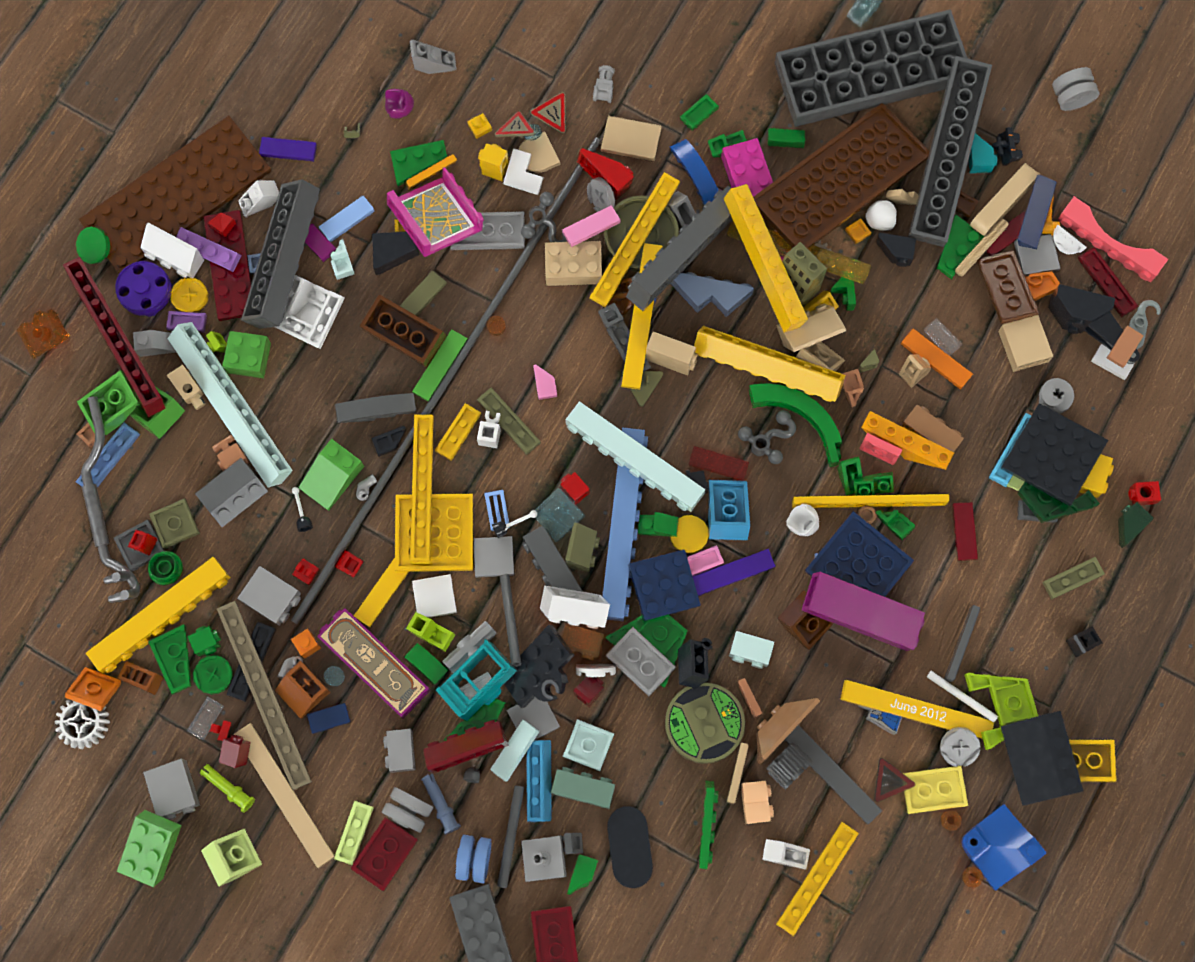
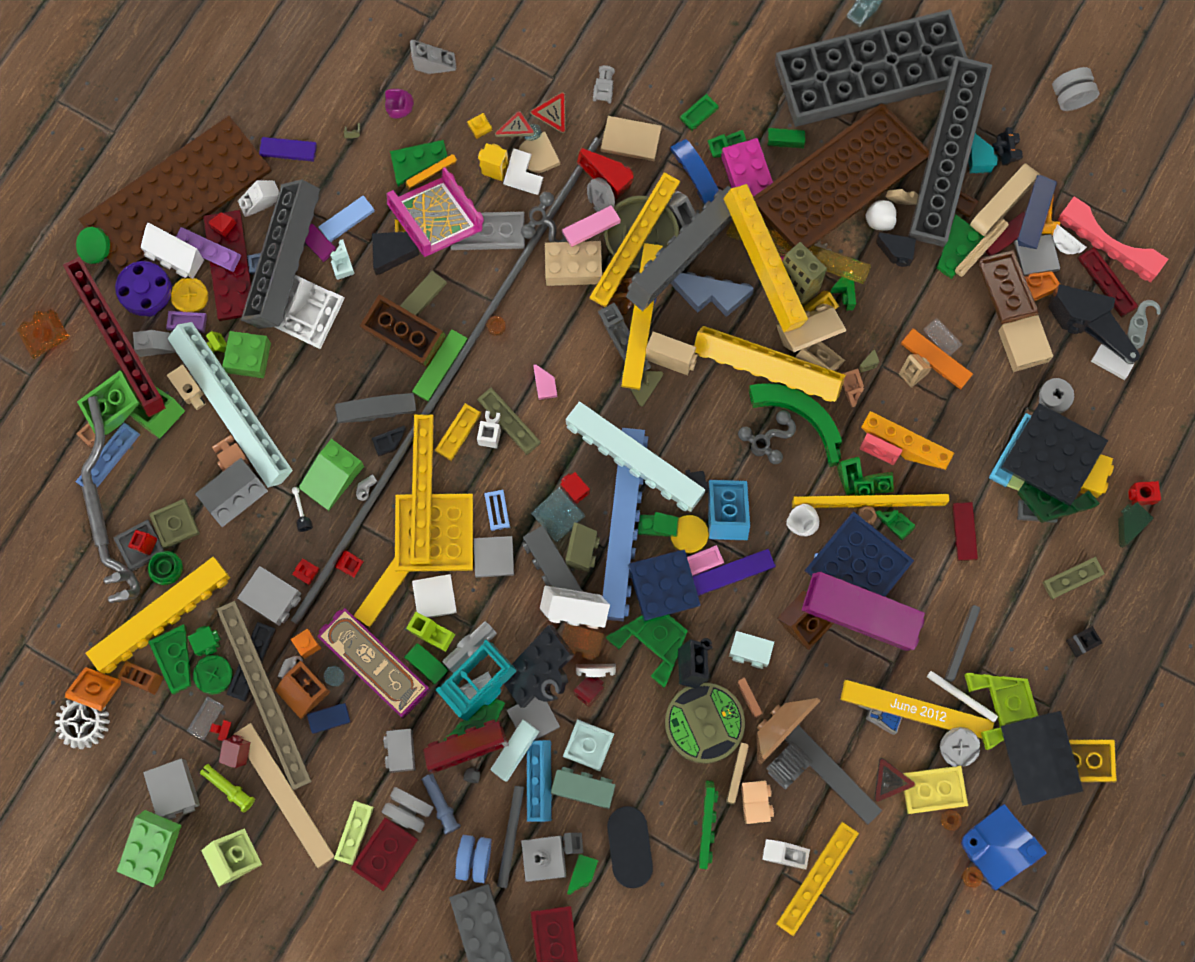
(501, 528): hinge -> none
(510, 620): dark grey piece -> none
(640, 661): light grey tile -> none
(718, 463): clear red tile -> none
(858, 231): light orange tile -> none
(932, 428): medium nougat brick -> none
(1125, 346): nougat tile -> none

